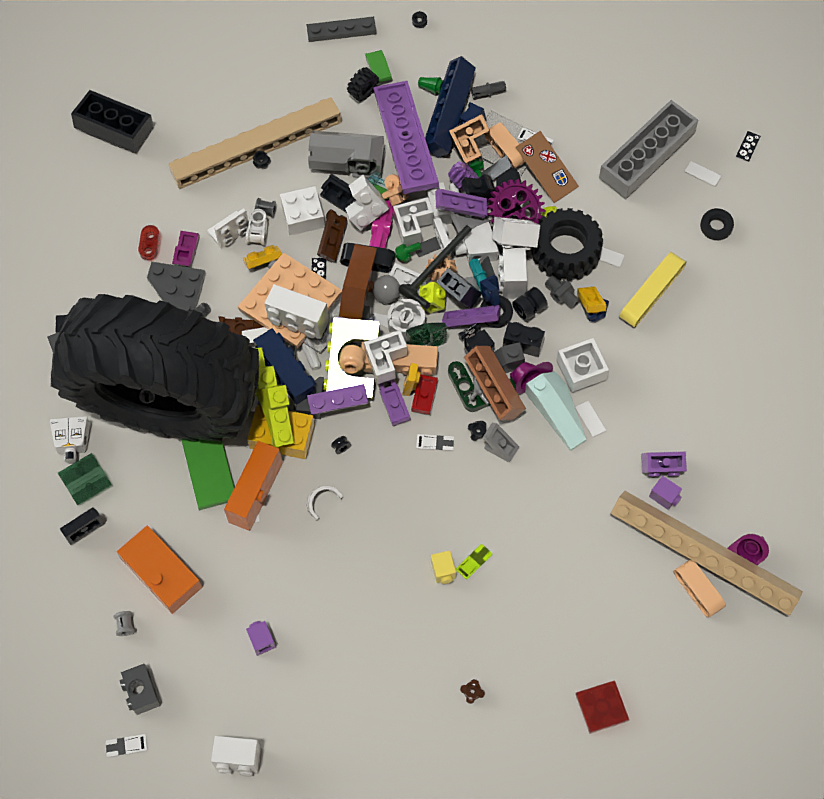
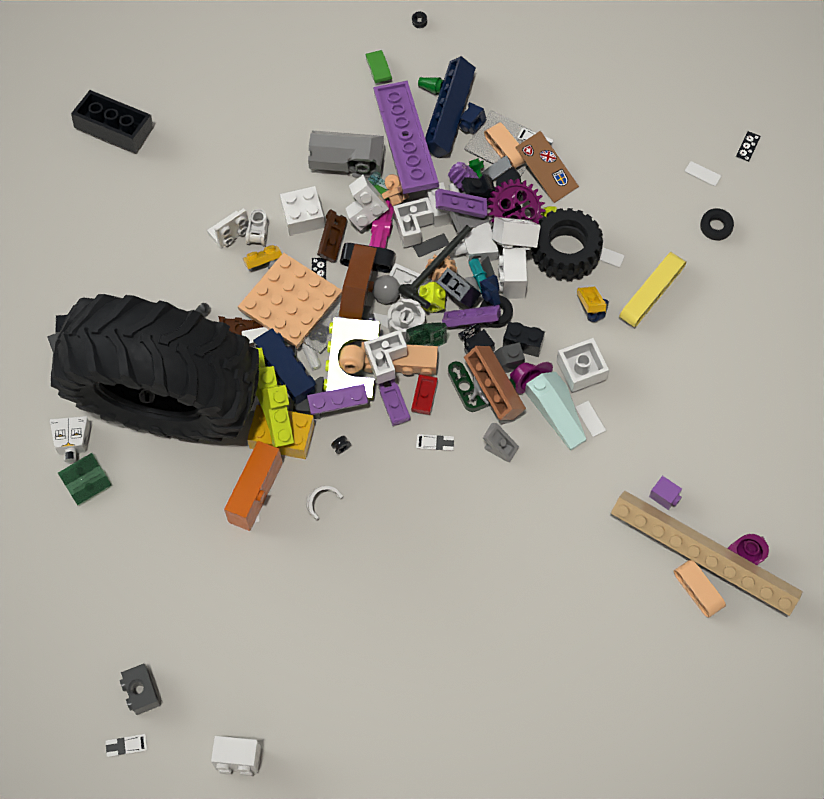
(81, 525): black bracket -> none
(124, 623): light grey bush -> none
(149, 244): clear red plate -> none
(159, 569): orange brick -> none
(177, 284): dark grey plate -> none
(186, 248): magenta slope -> none
(208, 472): bright green tile -> none
(260, 637): medium lavender brick -> none
(261, 155): black plate -> none
(264, 138): tan brick -> none
(268, 207): dark grey bush -> none
(297, 312): white brick -> none
(337, 192): black hinge -> none
(341, 29): dark grey plate -> none
(362, 84): black tyre -> none
(403, 251): green plate -> none
(411, 379): yellow plate -> none
(441, 233): white plate -> none
(443, 567): light yellow brick -> none
(465, 134): light nougat brick -> none
(473, 427): black plate -> none
(473, 685): reddish brown plate -> none
(474, 561): clear neon green sticker -> none
(488, 89): dark grey axle -> none
(531, 302): black wheel -> none
(562, 291): dark grey axle -> none
(602, 707): clear red plate -> none
(648, 148): light grey brick -> none
(669, 462): medium lavender brick -> none

